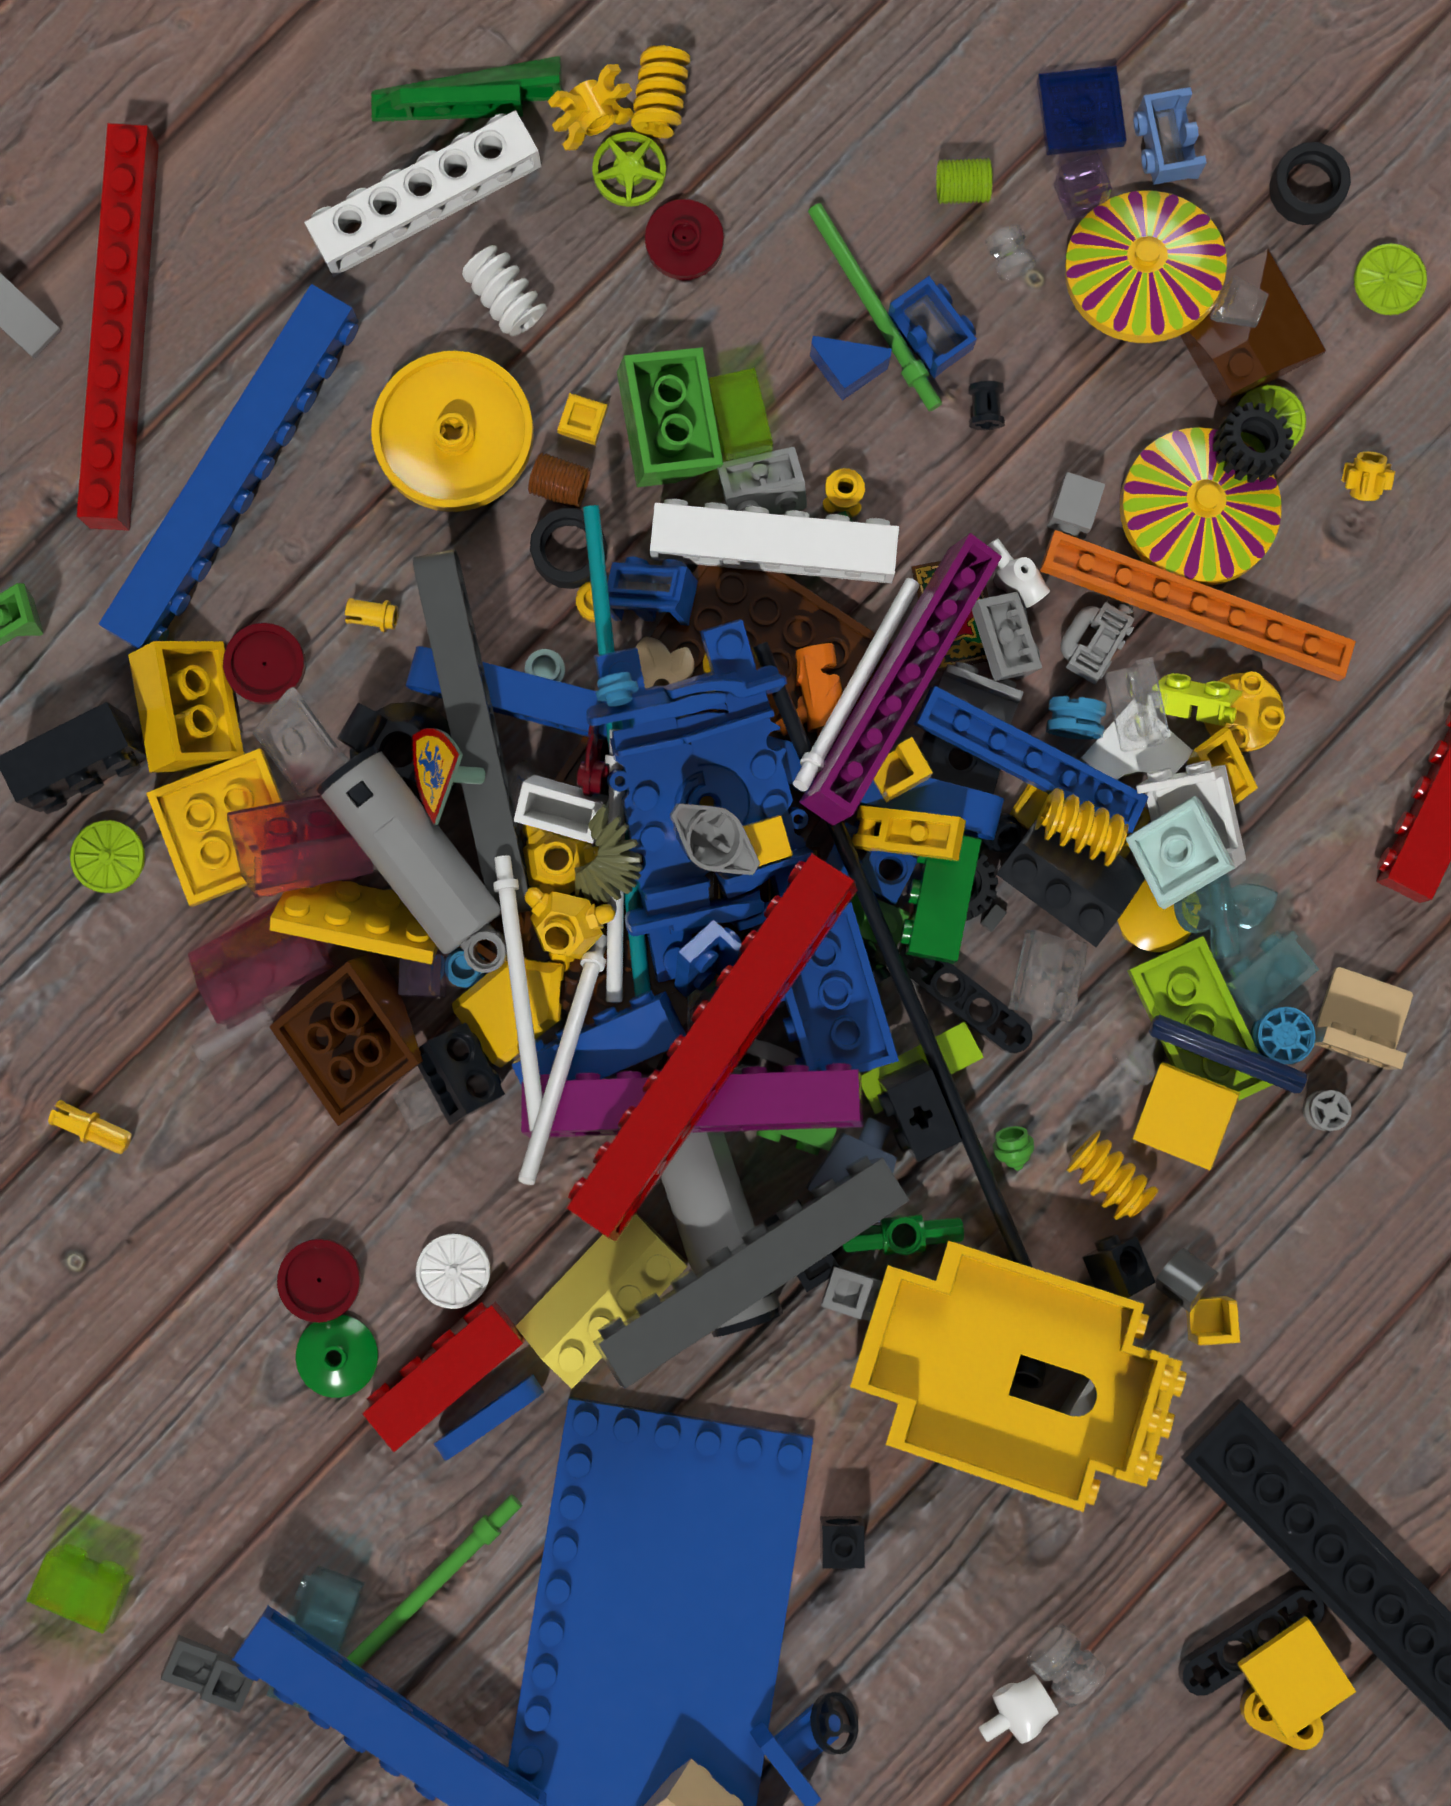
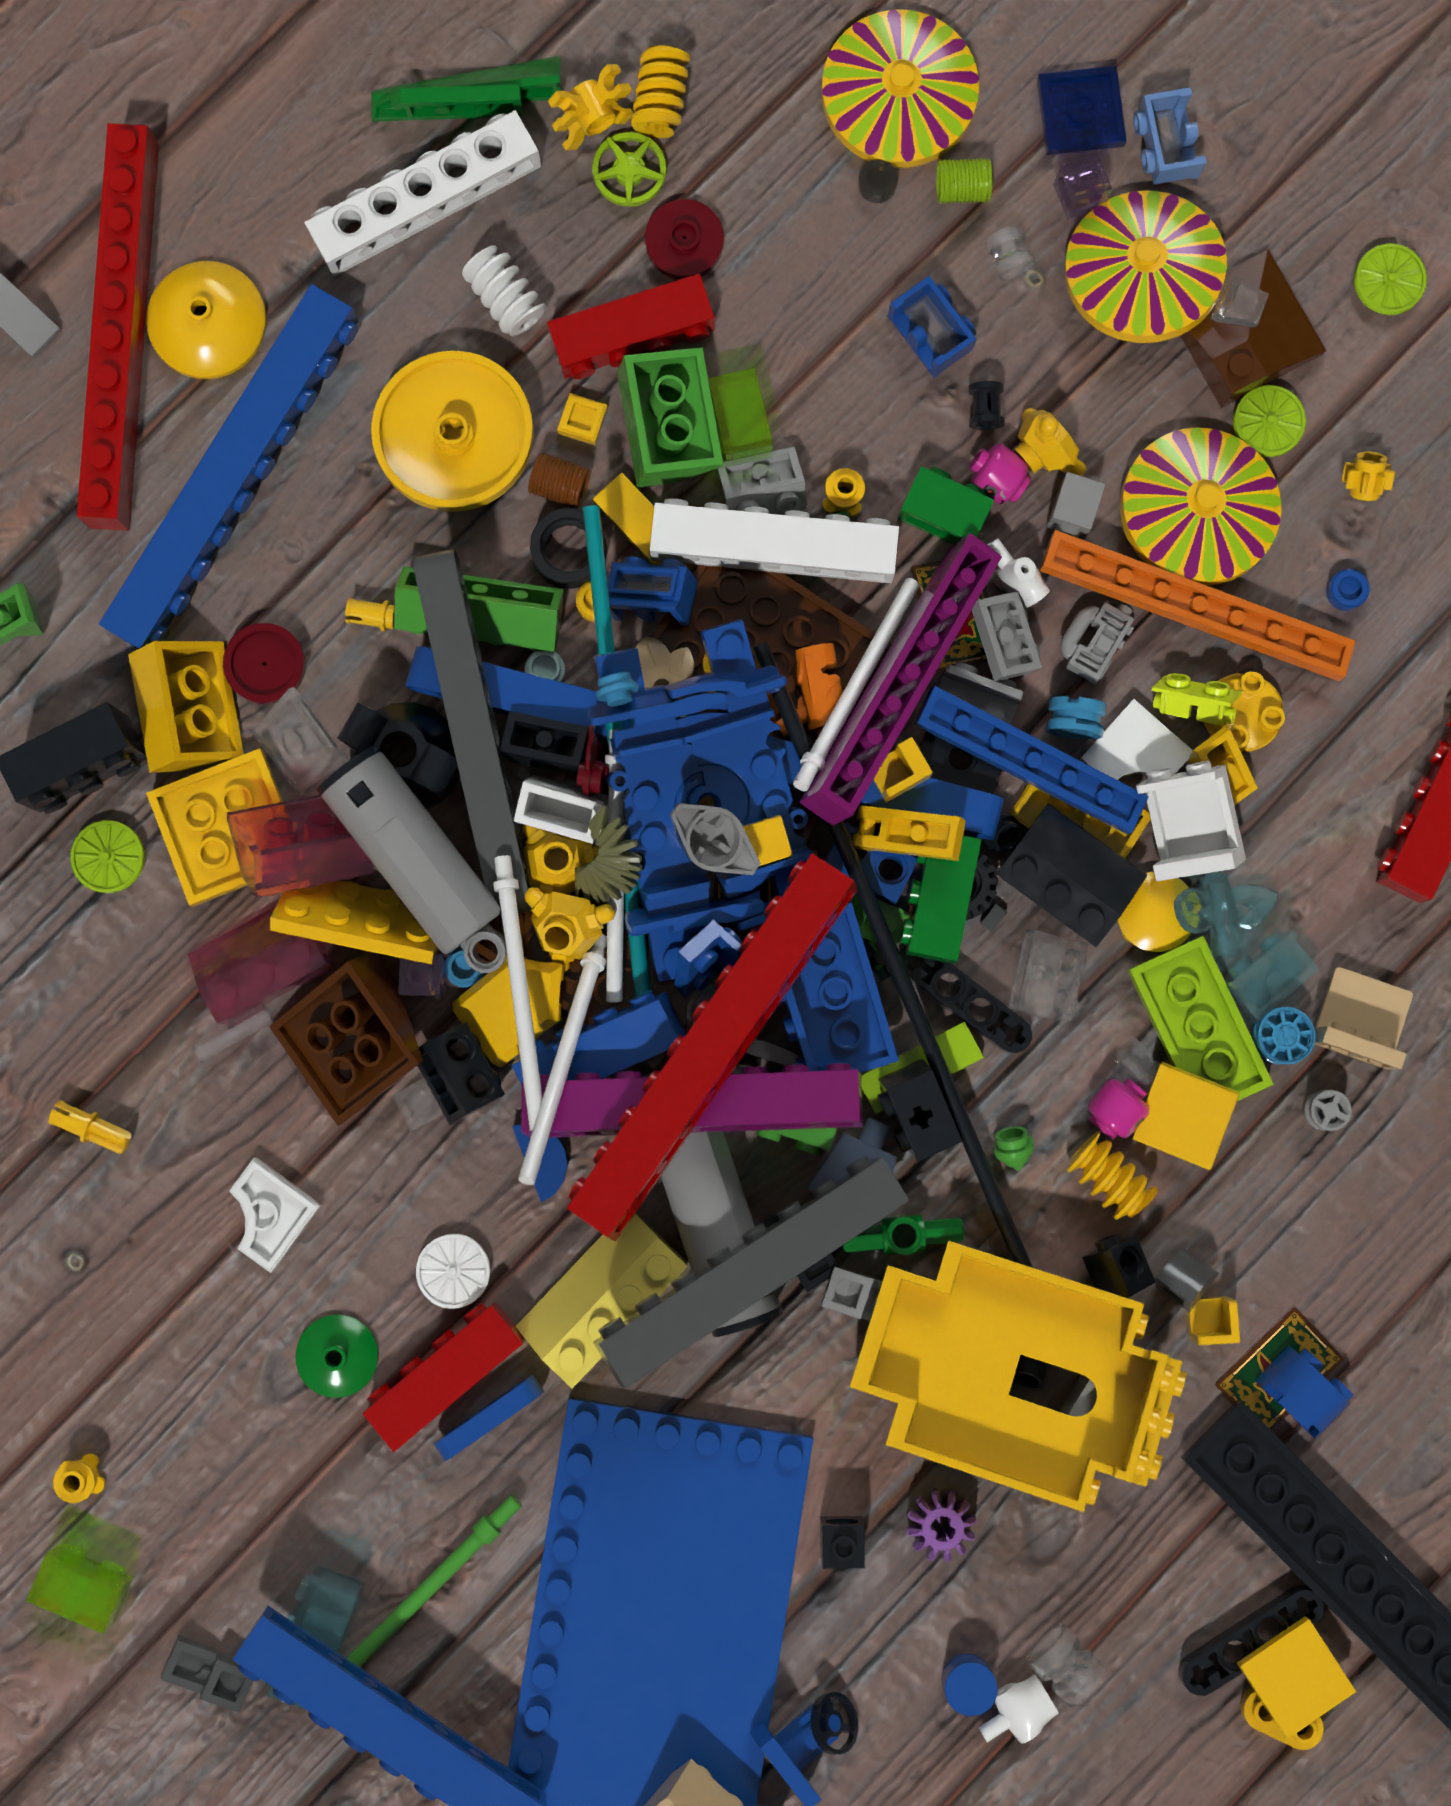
(88, 1474): none -> yellow brick
(221, 337): none -> yellow dish
(273, 1213): none -> white tile
(300, 1286): dark red piece -> none
(437, 768): shield -> none
(500, 611): none -> bright green brick
(544, 743): none -> black brick
(552, 1167): none -> blue tile
(630, 514): none -> yellow tile
(631, 326): none -> red brick
(848, 364): blue slope -> none
(877, 181): none -> clear smoke tile
(900, 88): none -> dish
(913, 370): bright green bar -> none
(945, 506): none -> green brick
(948, 1539): none -> medium lavender gear
(969, 1684): none -> blue piece
(1000, 473): none -> dark pink head
(1047, 444): none -> yellow rock
(1082, 825): yellow piece -> none
(1118, 1108): none -> dark pink head
(1137, 706): clear bracket -> none
(1179, 852): light aqua tile -> none
(1228, 1054): dark blue axle -> none
(1264, 427): black tyre -> none
(1291, 1331): none -> sticker
(1303, 1391): none -> blue cylinder
(1318, 155): black tyre -> none
(1347, 589): none -> blue tile

